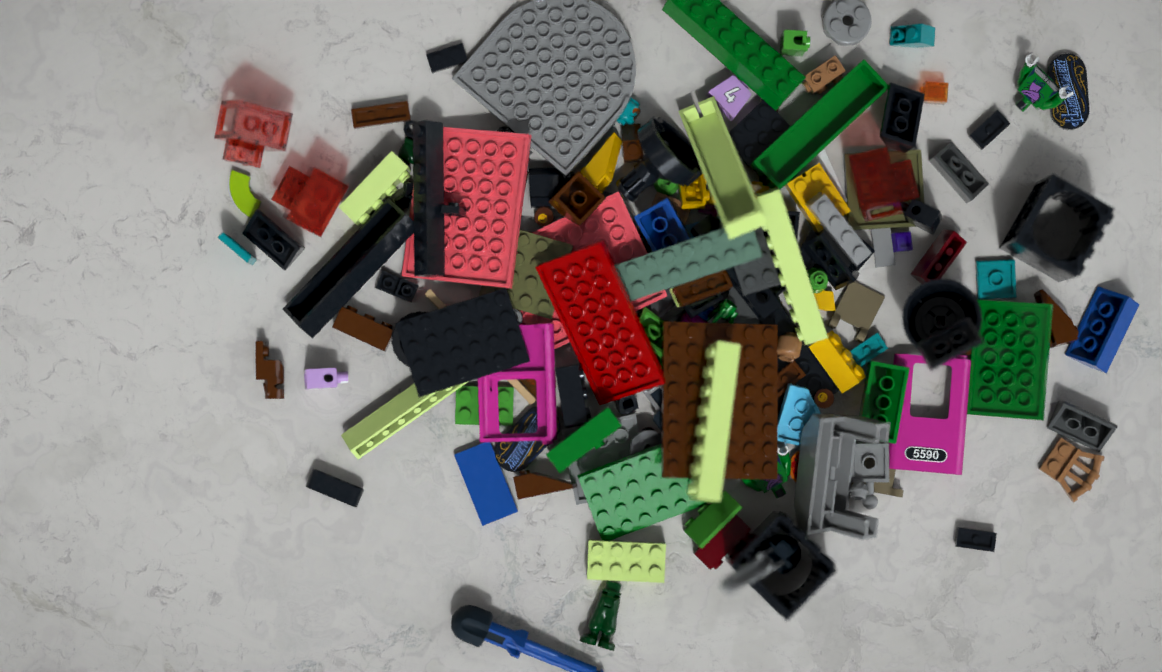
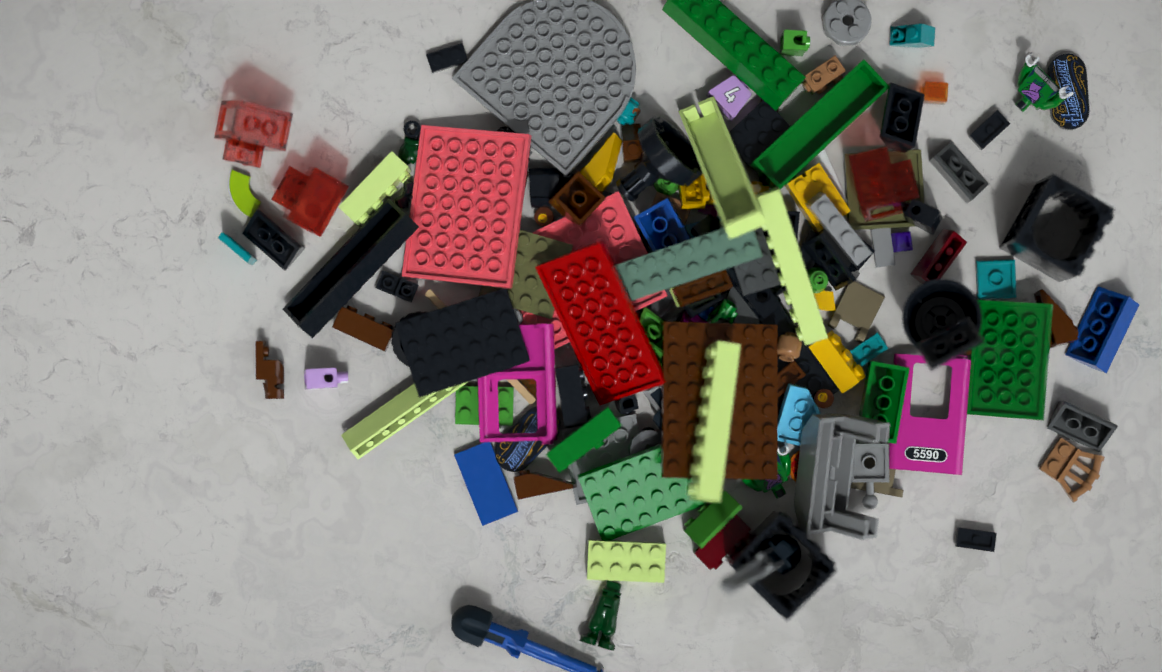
(334, 487): black beam -> none
(381, 114): reddish brown plate -> none
(428, 198): black brick -> none
(453, 209): black plate -> none
(859, 491): light grey plate -> none

